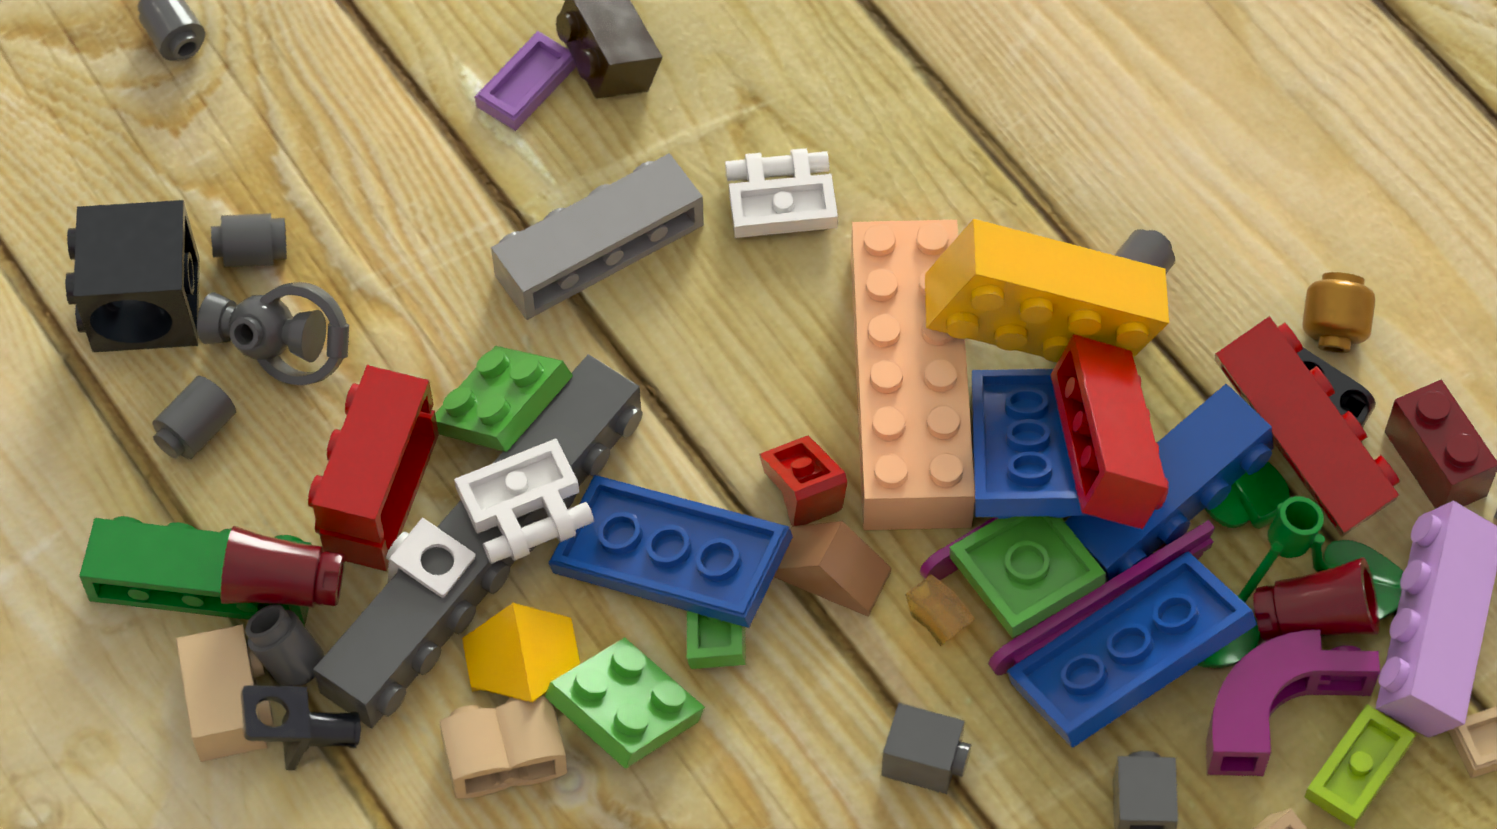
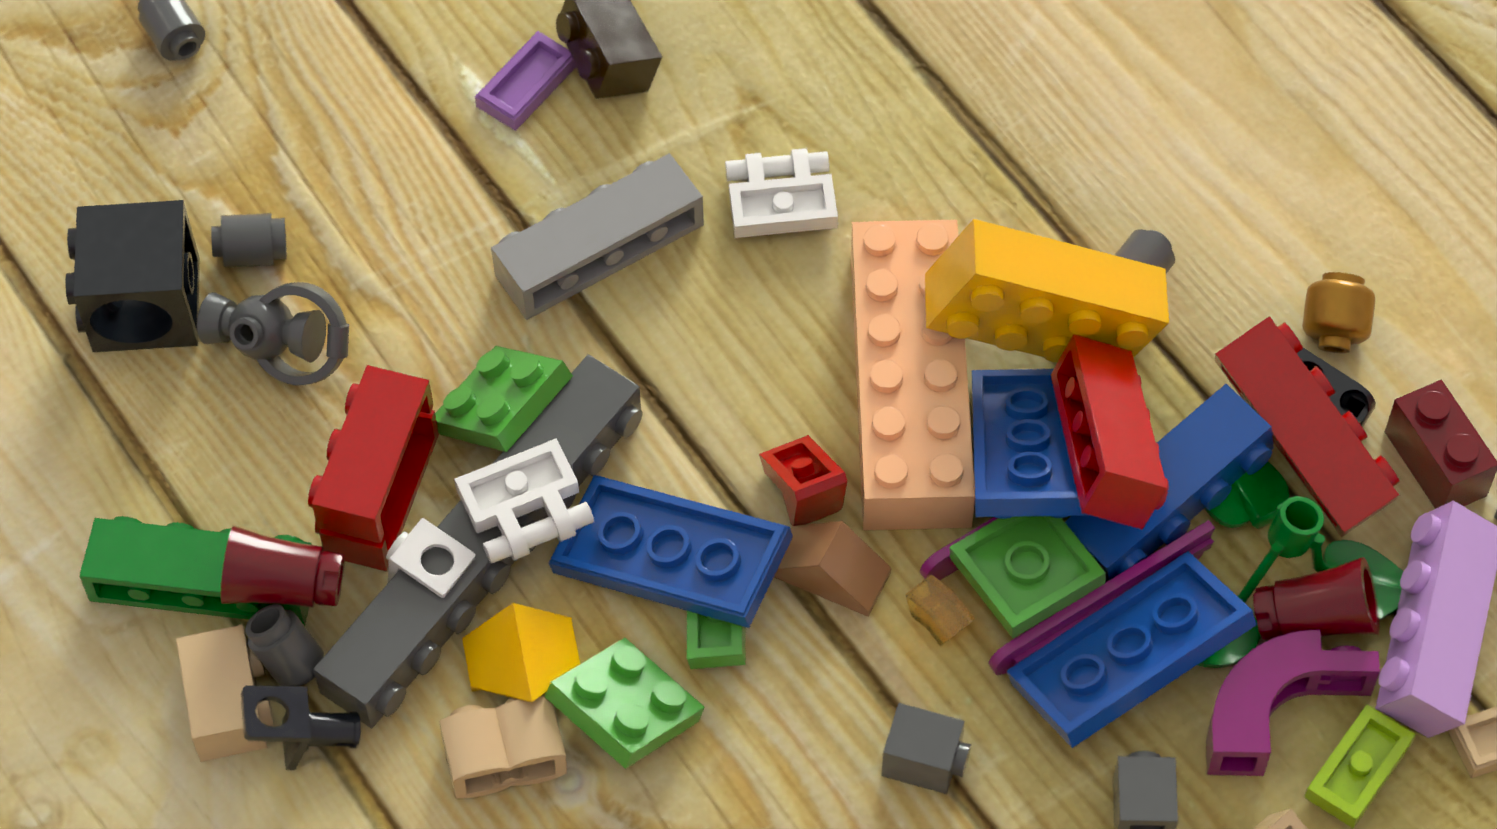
(192, 418): dark grey brick -> none

